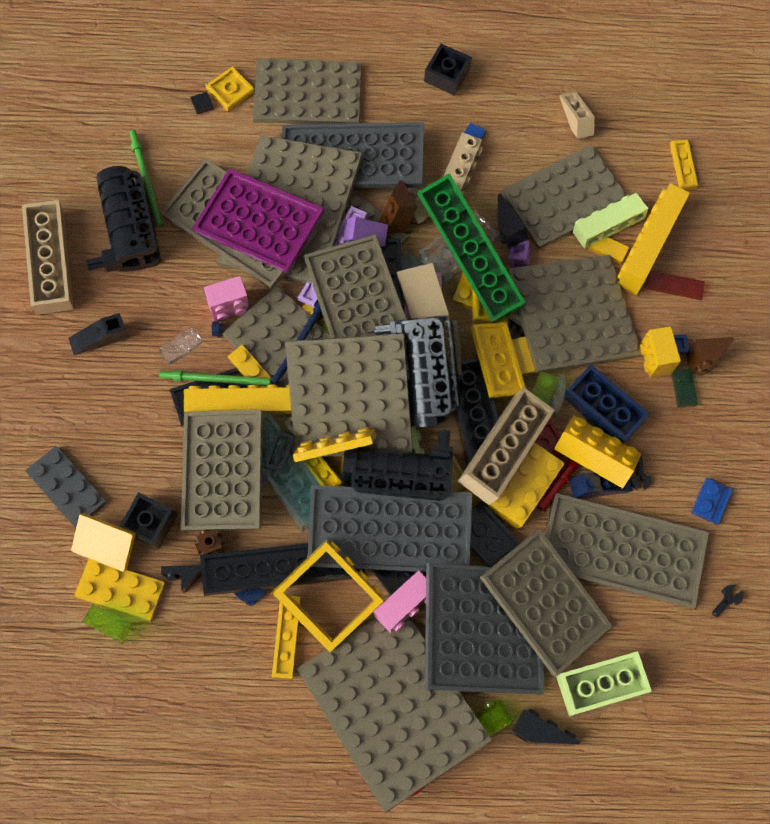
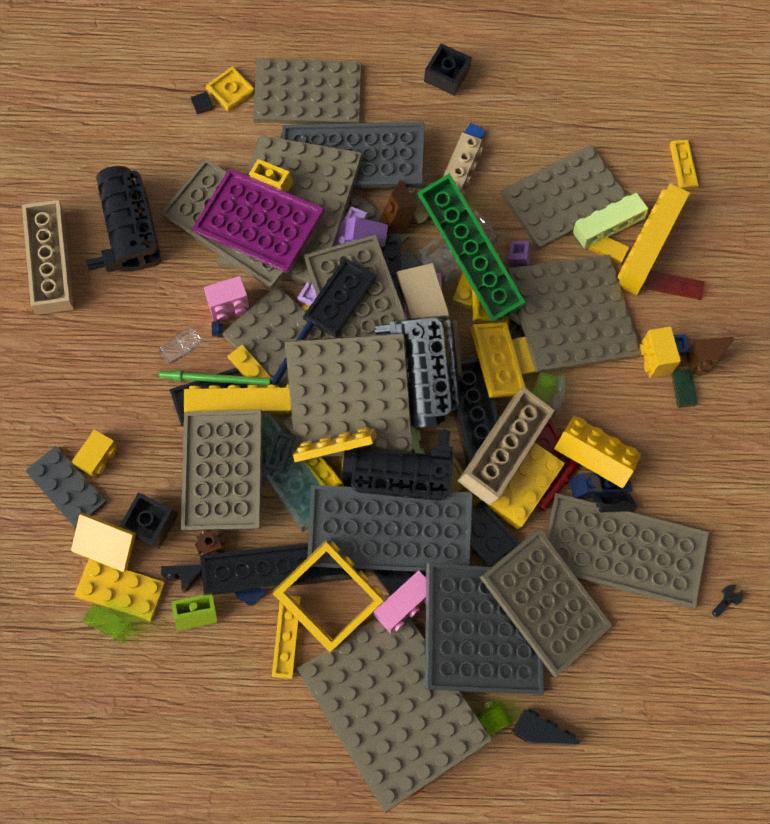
(95, 454): none -> yellow brick
(100, 333): black slope -> none
(137, 149): bright green bar -> none
(194, 612): none -> lime brick
(272, 175): none -> yellow brick
(340, 297): none -> black tile
(510, 226): black slope -> none
(578, 115): tan slope -> none
(603, 683): yellowish green brick -> none
(605, 404): dark blue brick -> none
(615, 502): none -> black tile
(640, 475): black bar -> none
(711, 501): blue plate -> none

